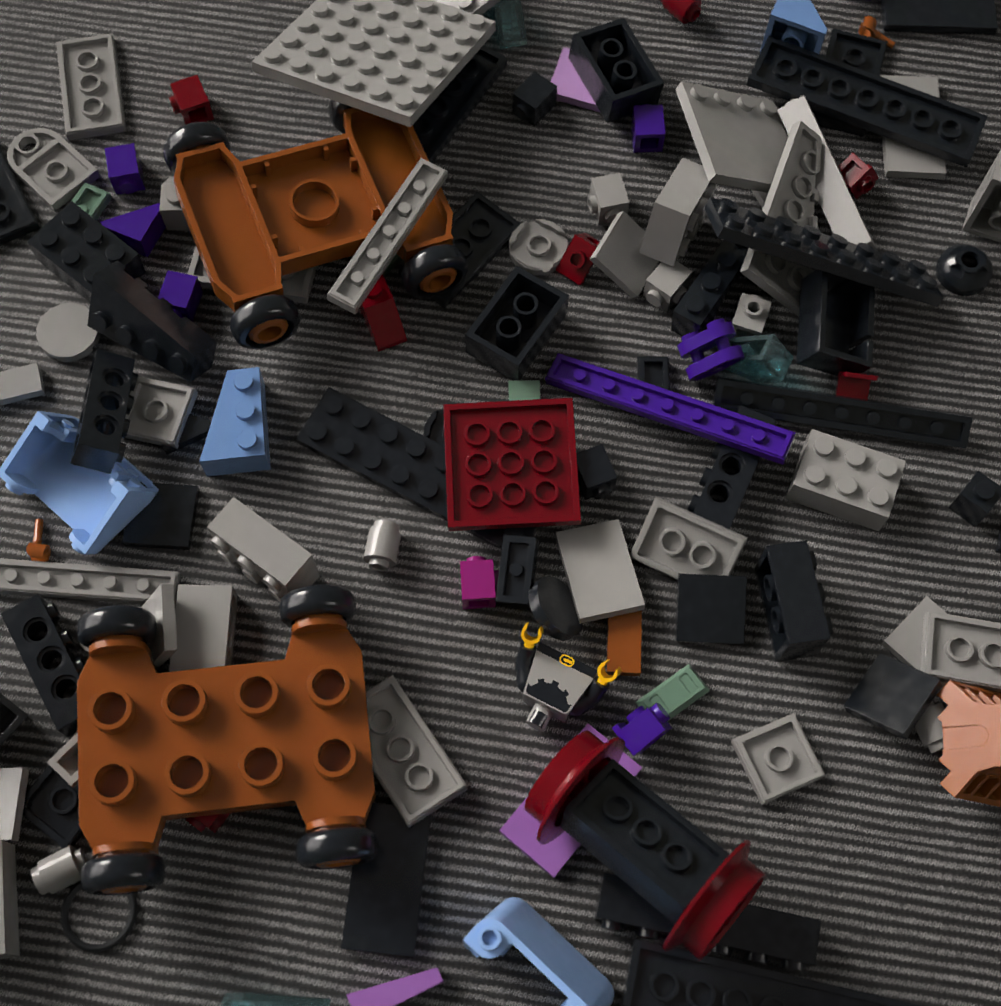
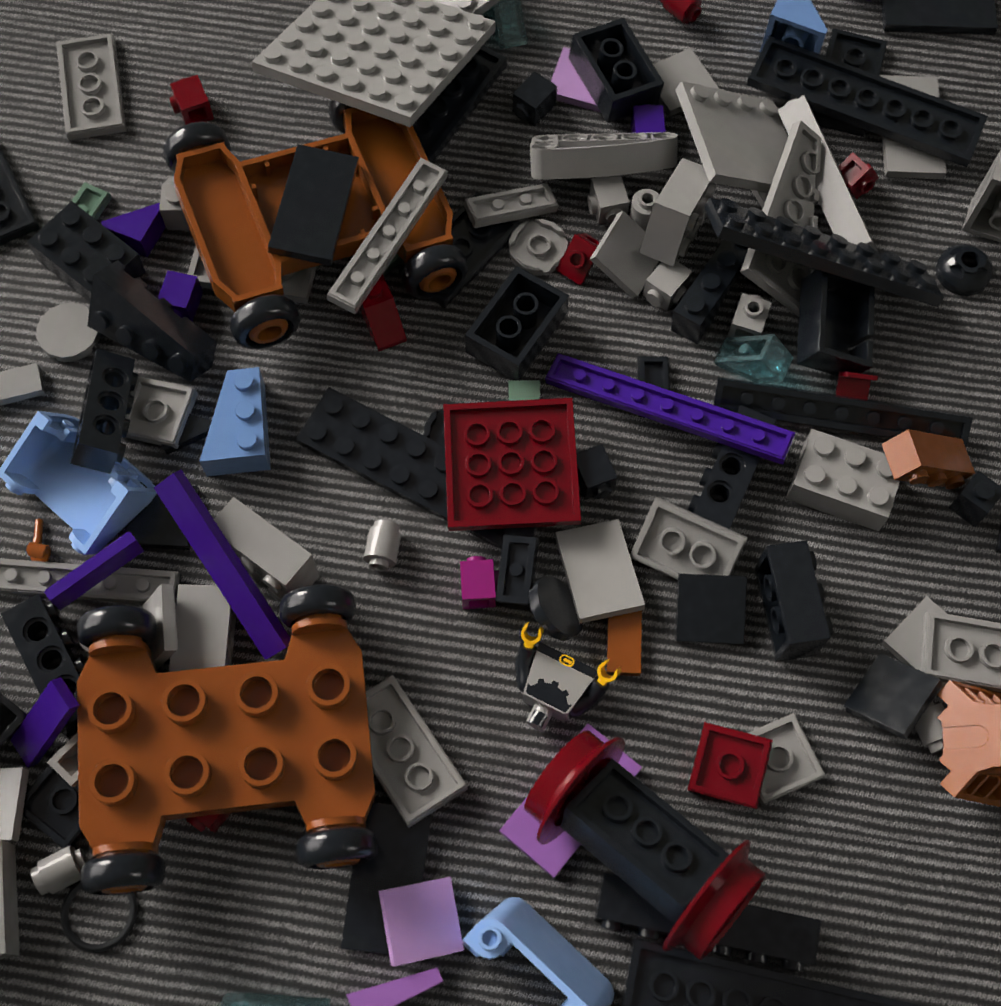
(44, 722): none -> dark purple tile
(50, 169): light grey tile -> none
(93, 571): none -> dark purple tile
(124, 169): dark purple brick -> none
(223, 564): none -> dark purple tile
(313, 205): none -> black tile
(421, 921): none -> lavender tile
(510, 205): none -> light grey tile
(601, 154): none -> light grey beam
(642, 206): none -> light grey brick
(643, 728): dark purple brick -> none
(676, 692): sand green tile -> none
(677, 68): none -> light grey tile
(695, 344): dark purple brick -> none
(730, 765): none -> dark red tile
(868, 28): dark orange hand -> none
(928, 459): none -> dark orange brick

